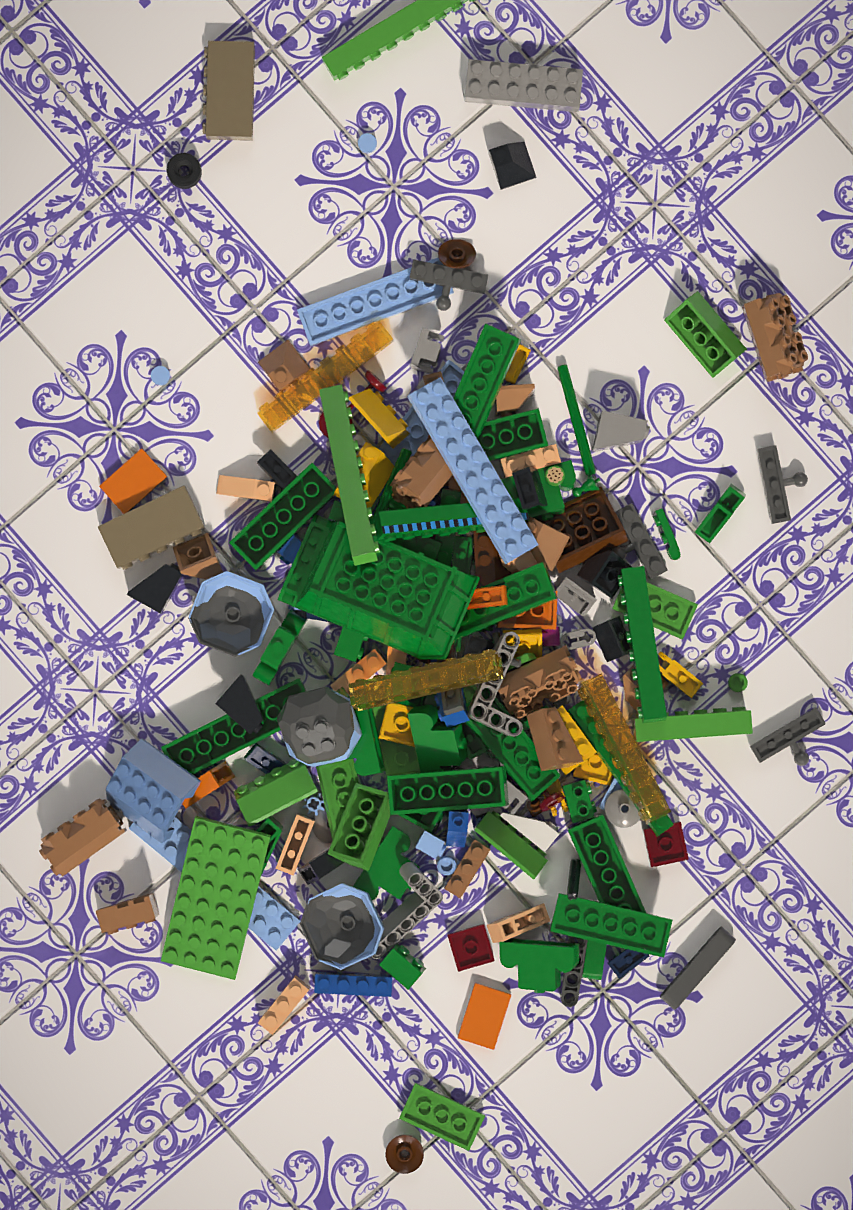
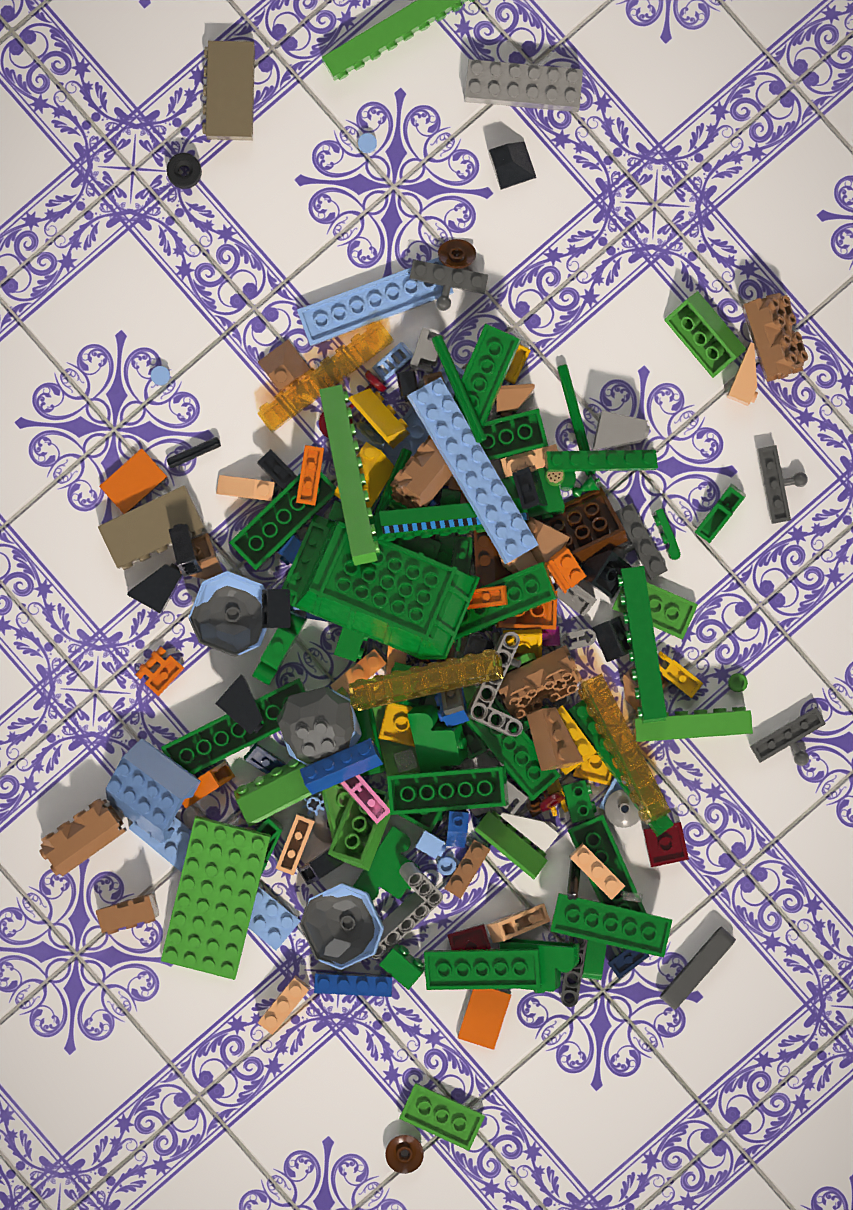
(163, 675): none -> orange plate
(184, 550): none -> black slope
(193, 452): none -> black axle
(276, 608): none -> black panel
(310, 475): none -> orange plate
(341, 766): none -> blue brick
(366, 798): none -> bright pink slope
(367, 434): none -> plate
(404, 349): none -> light blue slope
(405, 760): none -> clear plate
(407, 384): none -> black brick
(459, 388): none -> green axle
(482, 969): none -> green plate
(565, 569): none -> orange plate
(597, 871): none -> light nougat brick
(600, 460): none -> green plate
(631, 896): none -> clear tile
(745, 381): none -> light nougat slope

